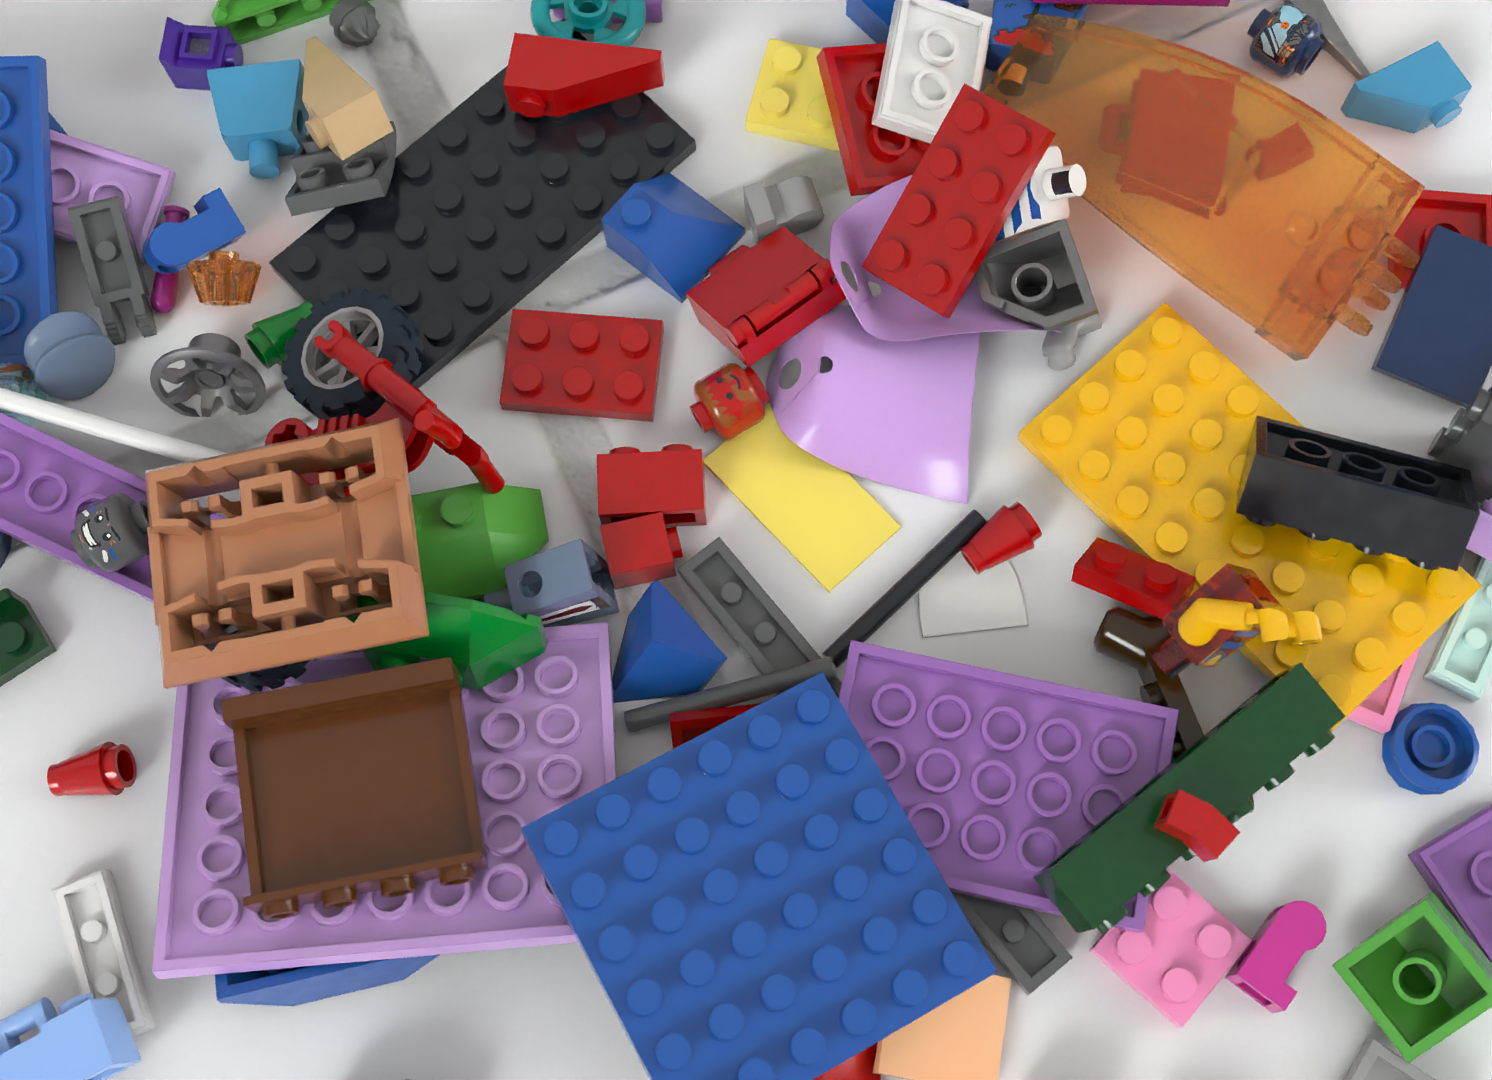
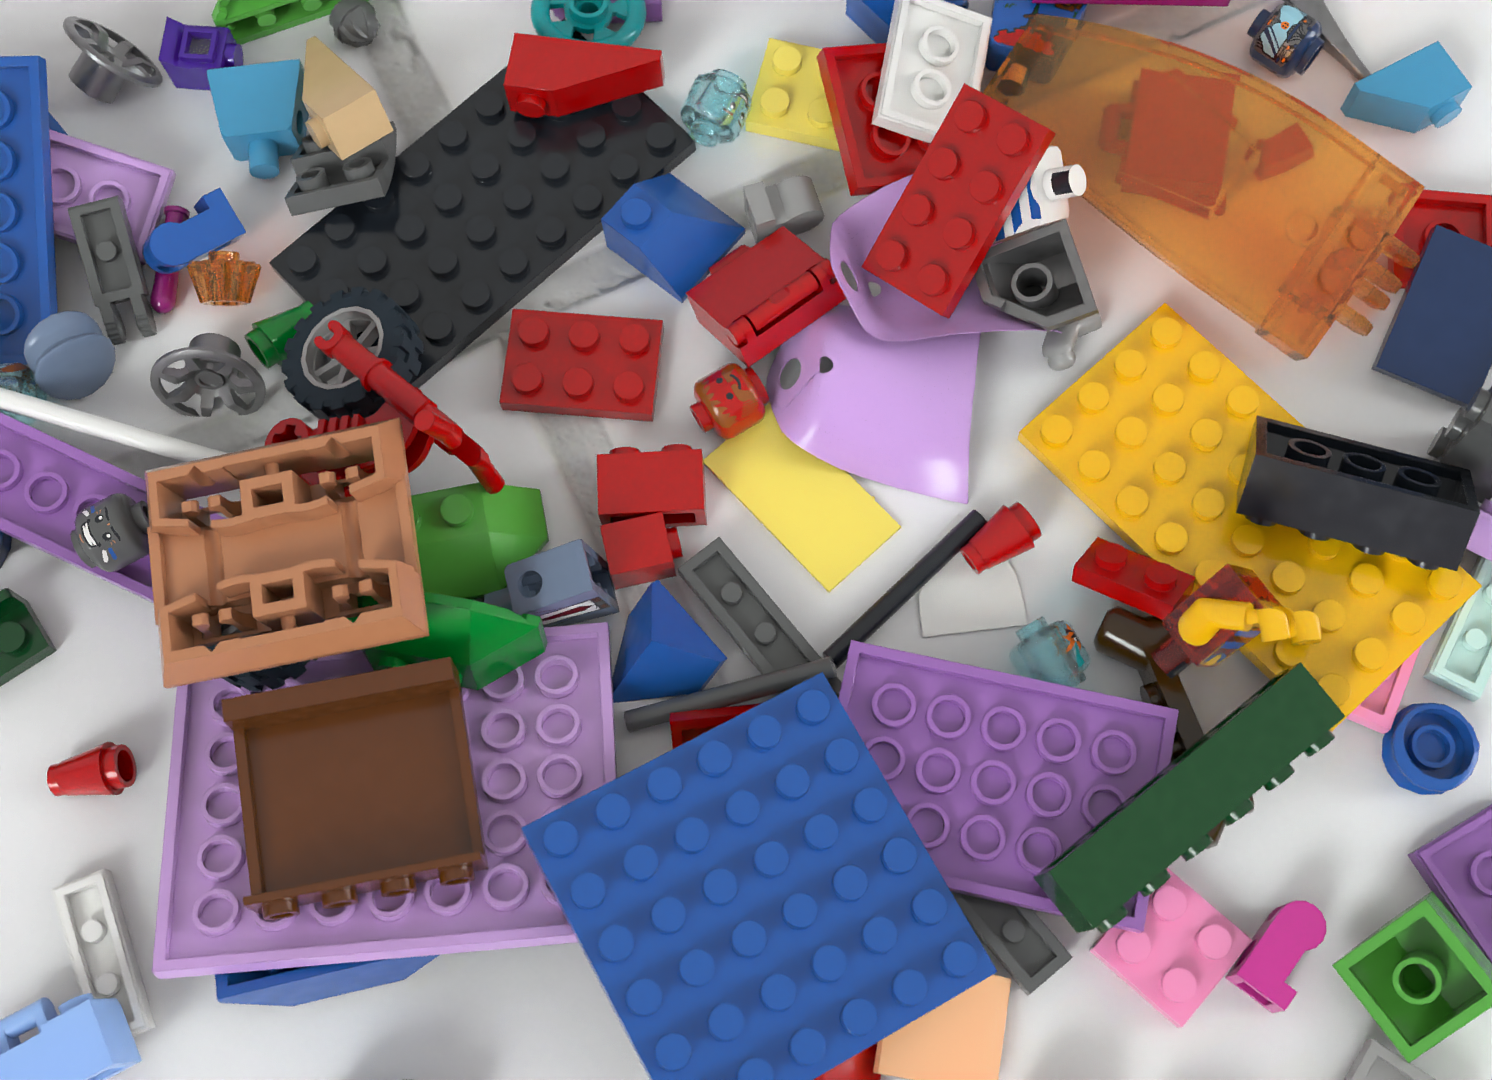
(104, 69): none -> flat silver wheel
(716, 107): none -> clear light blue head
(1050, 653): none -> clear light blue head
(1196, 825): red piece -> none

